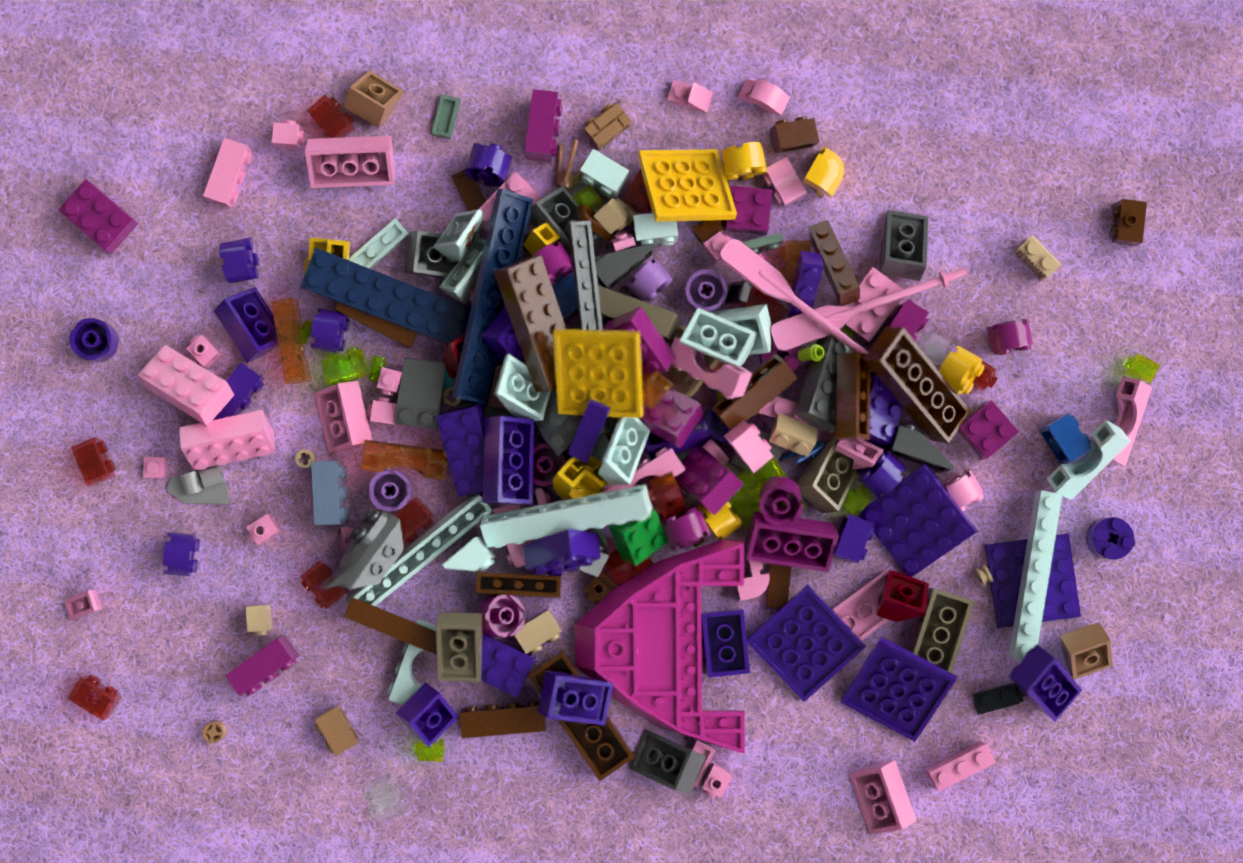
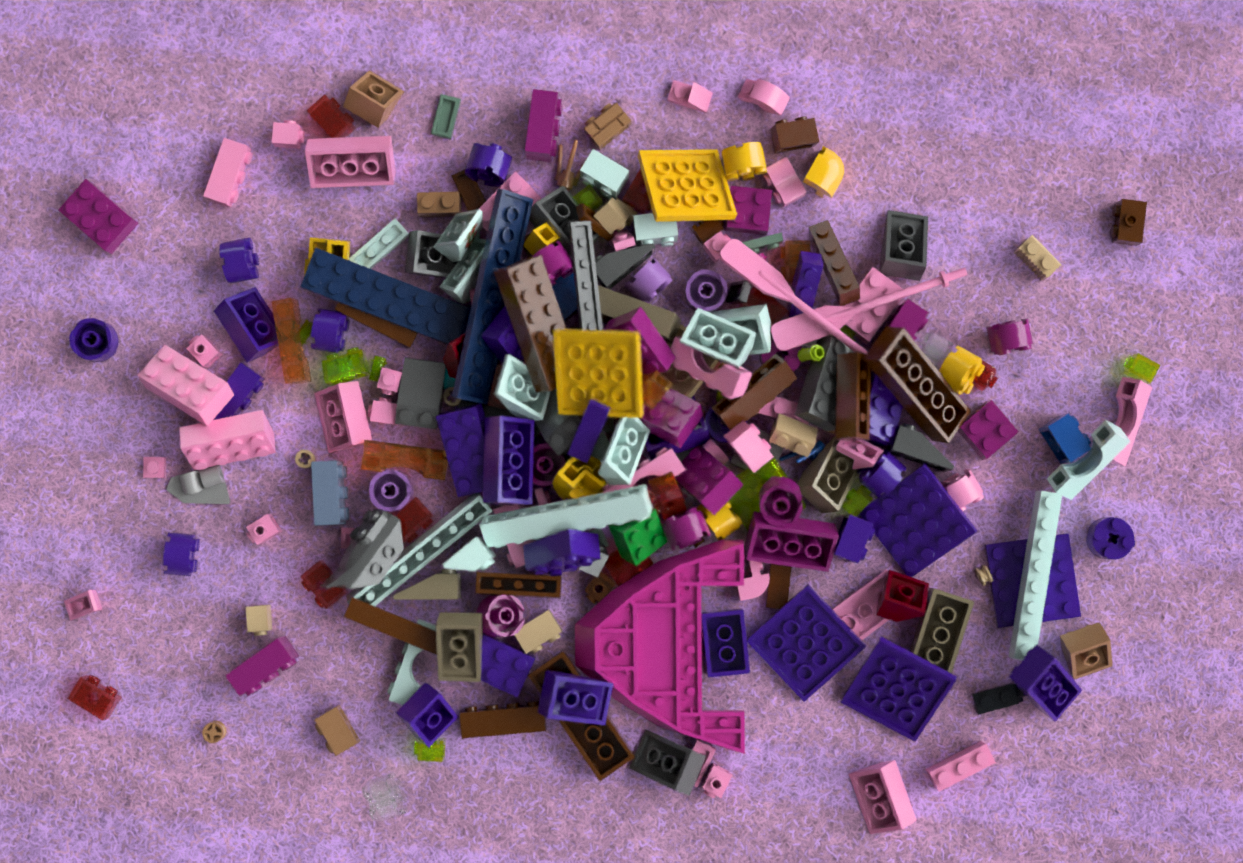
(94, 461): clear red brick -> none
(437, 587): none -> dark tan slope
(438, 204): none -> medium nougat brick

